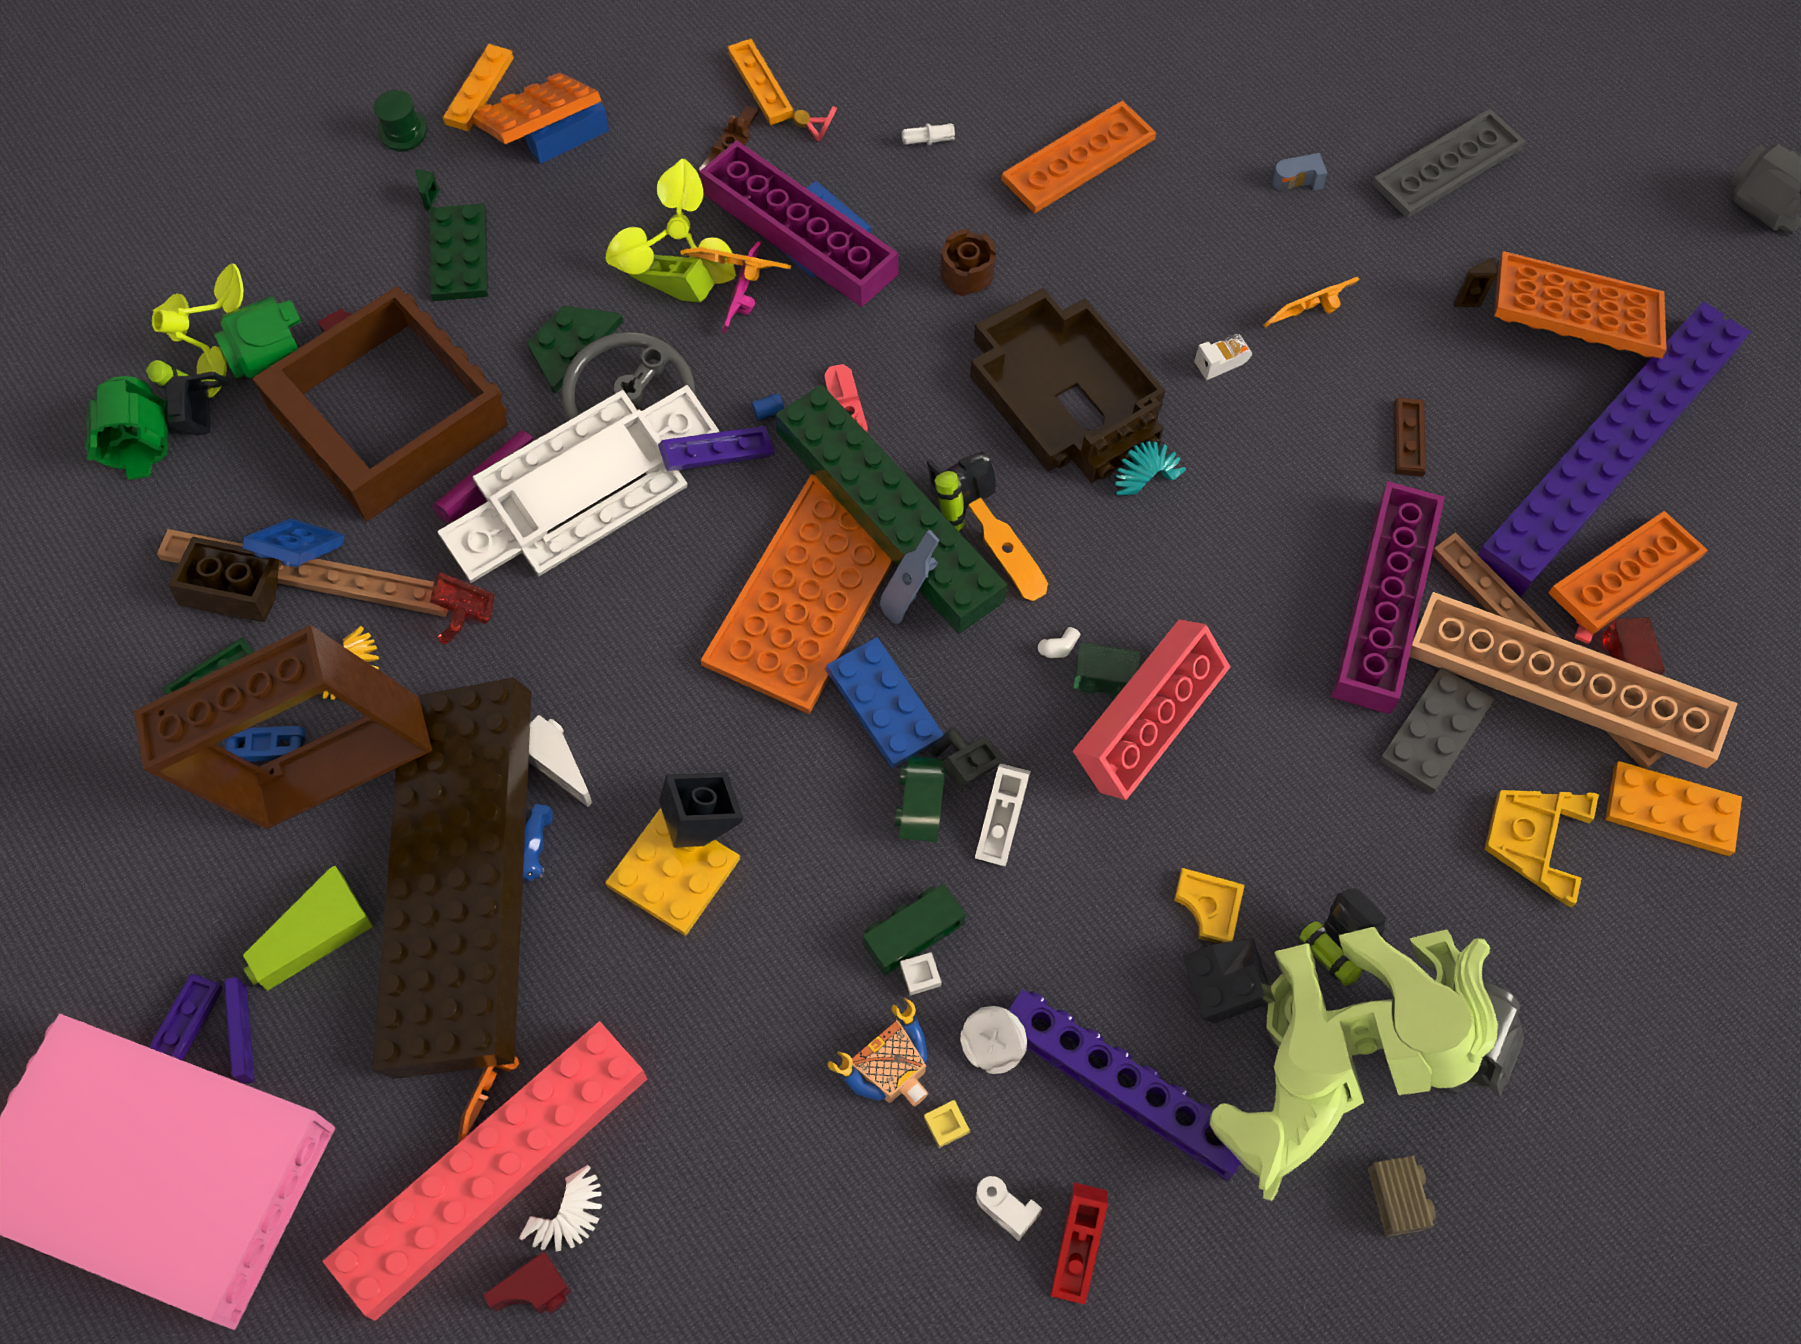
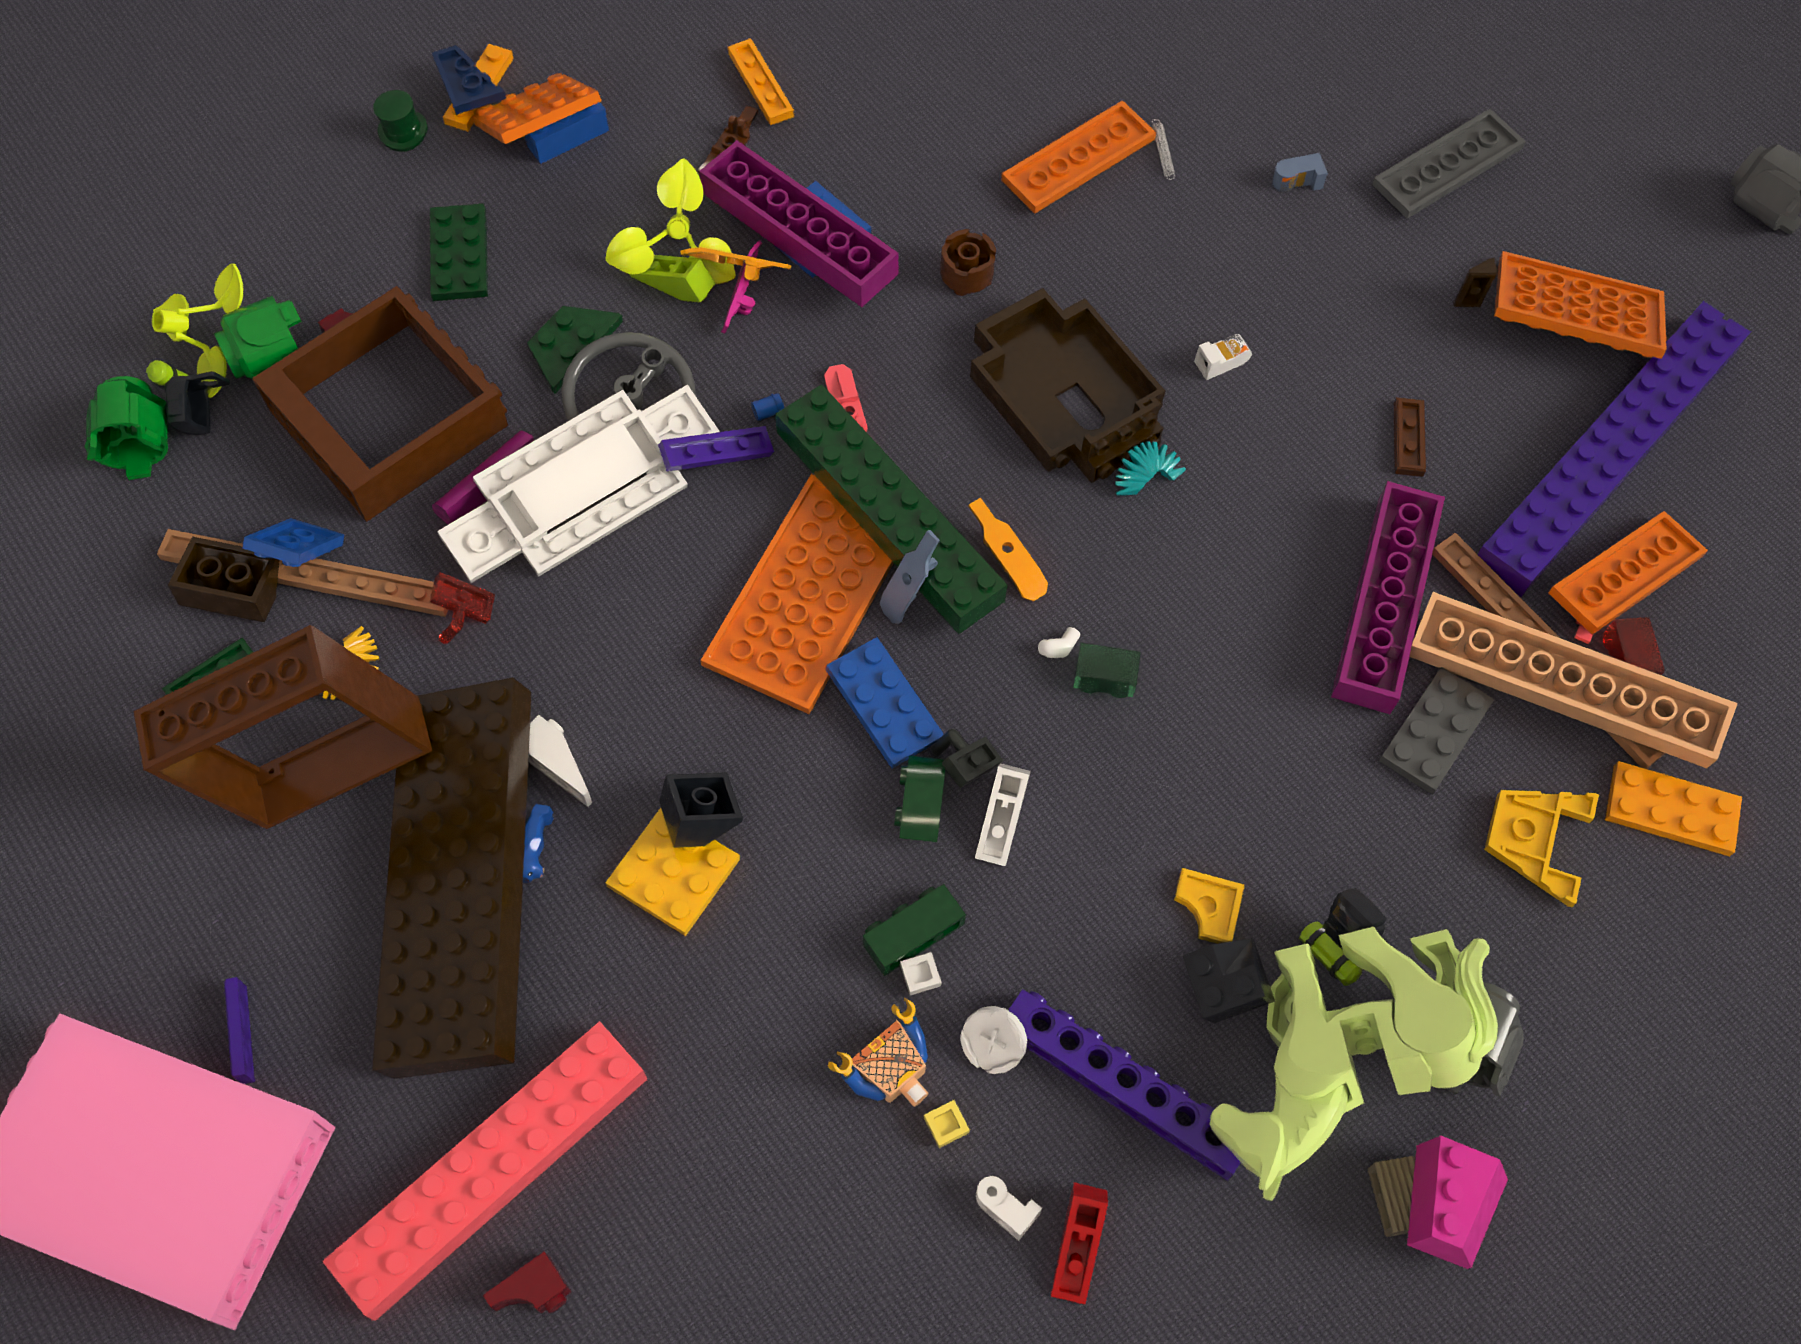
(186, 1016): dark purple tile -> none
(264, 742): blue plate -> none
(308, 931): lime slope -> none
(427, 187): dark green slope -> none
(464, 82): none -> dark blue wing
(477, 1099): orange piece -> none
(570, 1215): white hair -> none
(803, 119): coral piece -> none
(928, 134): white axle -> none
(962, 485): black piece -> none
(1152, 709): coral brick -> none
(1165, 148): none -> white piece
(1327, 298): light orange piece -> none
(1453, 1199): none -> dark pink wedge

